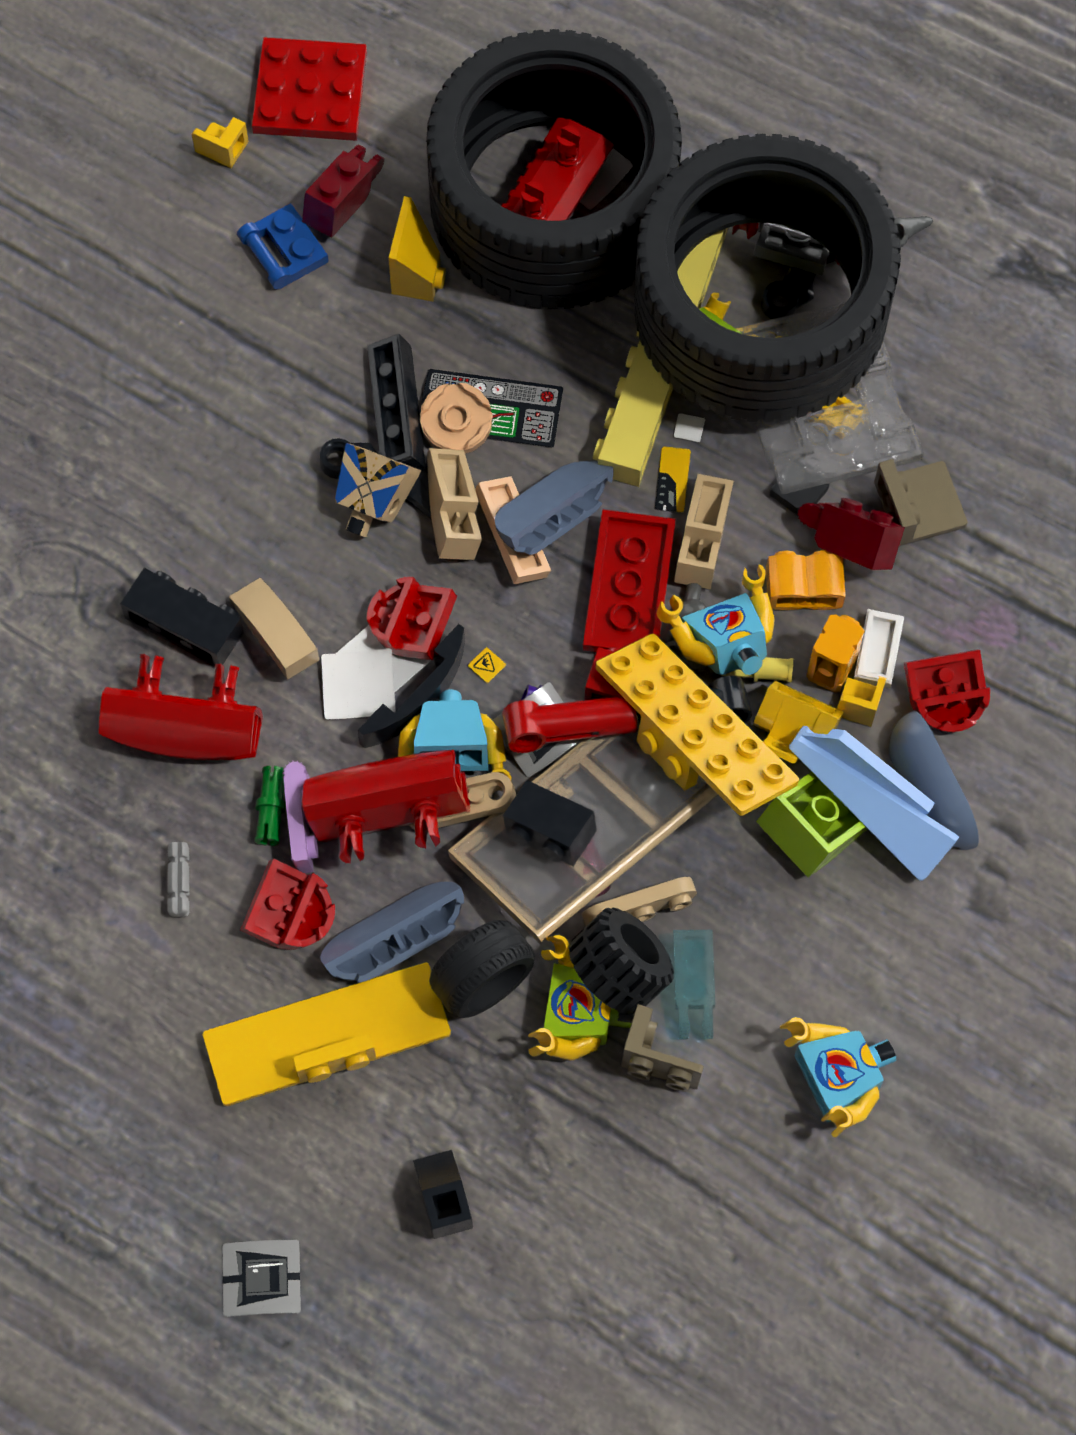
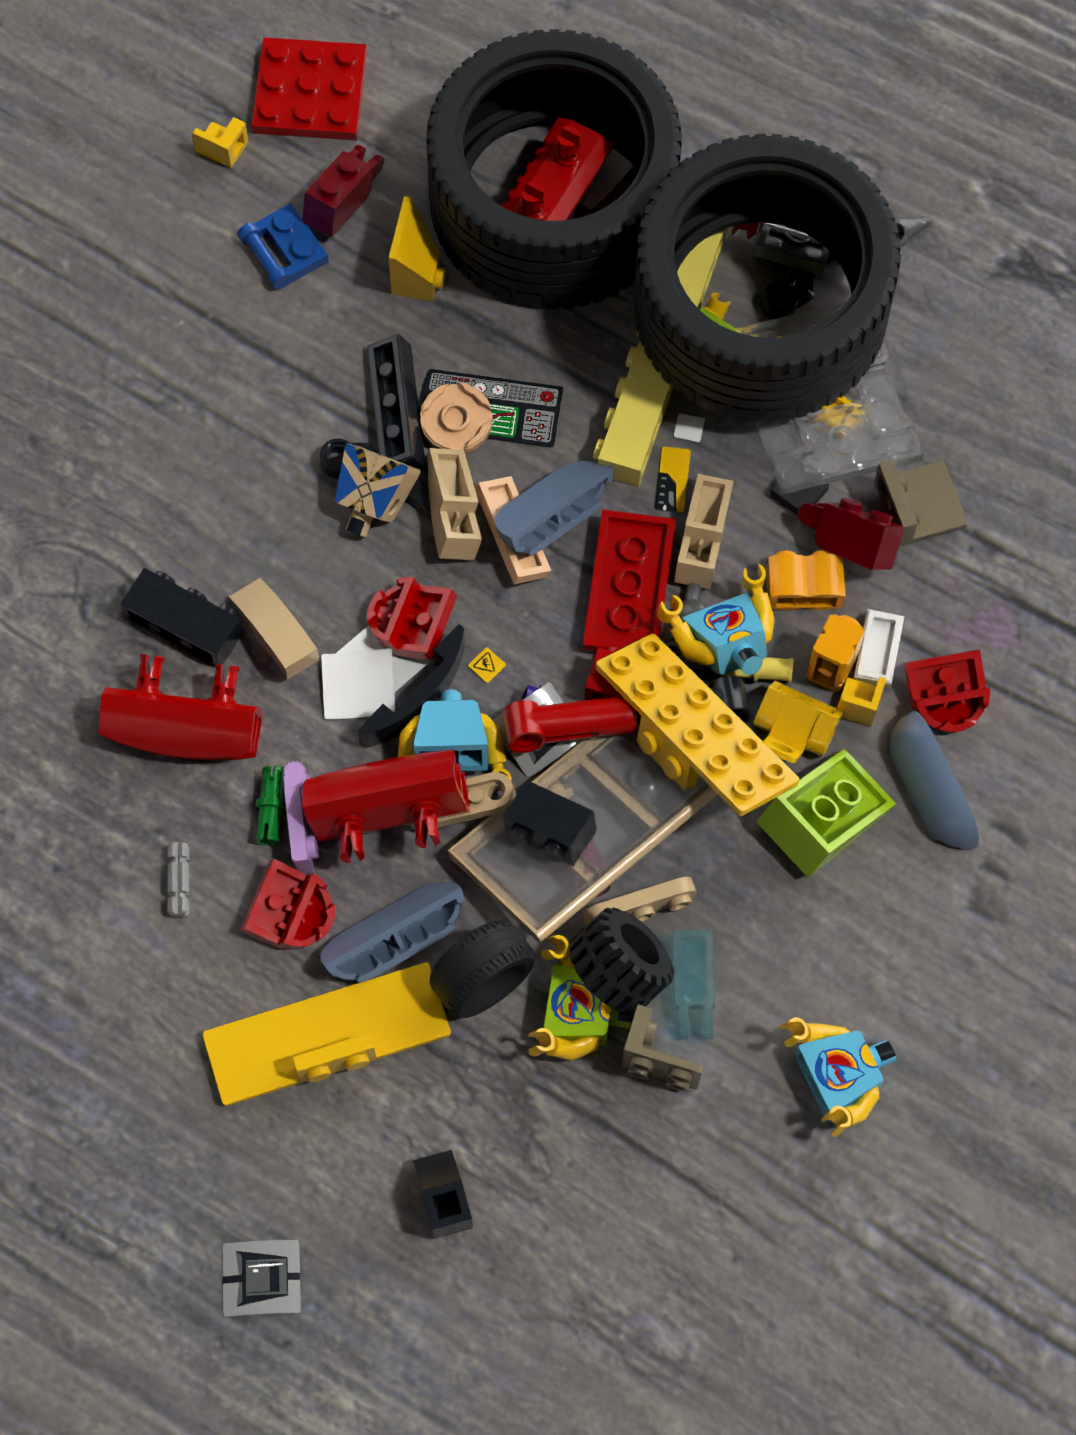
(877, 797): light blue wedge -> none

